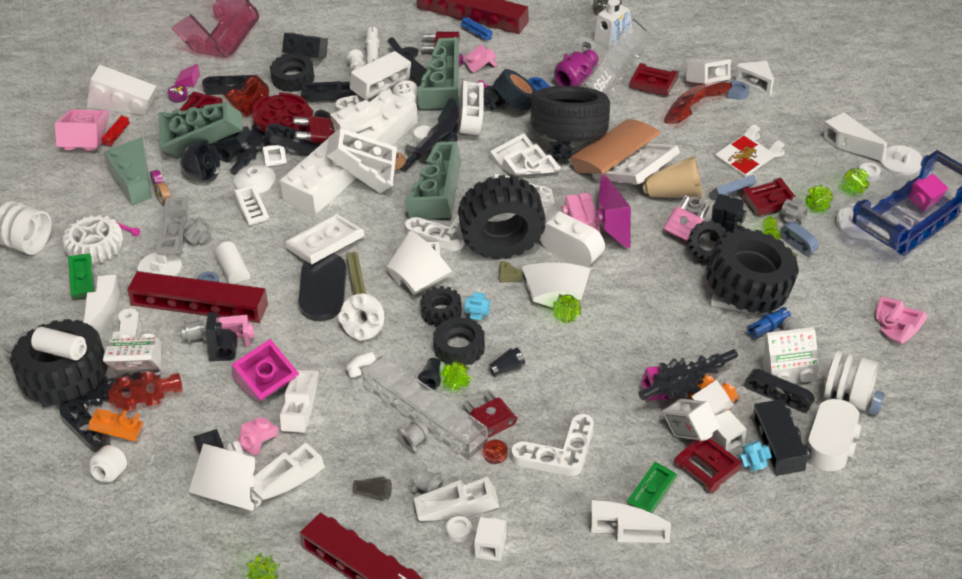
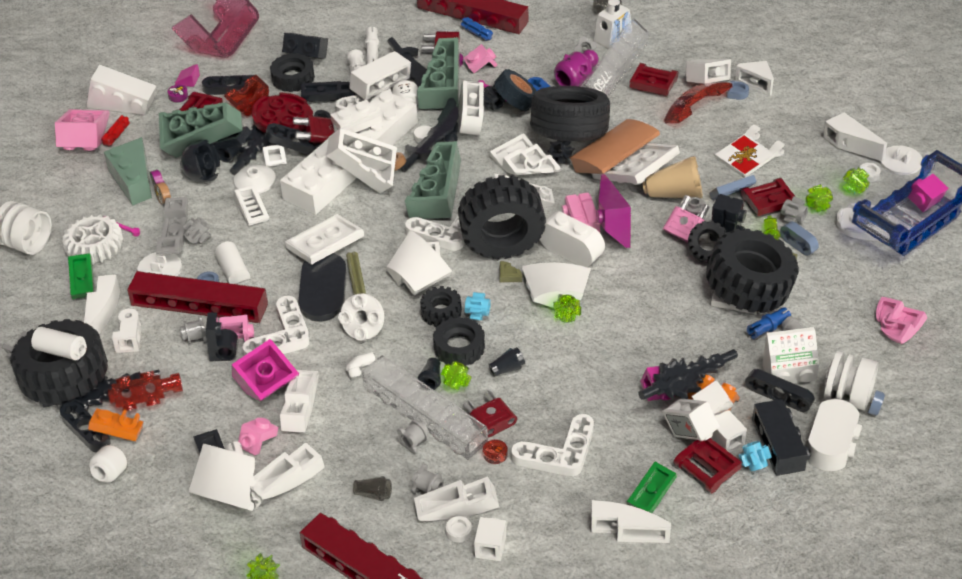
(133, 353): white slope -> none
(290, 331): none -> white beam

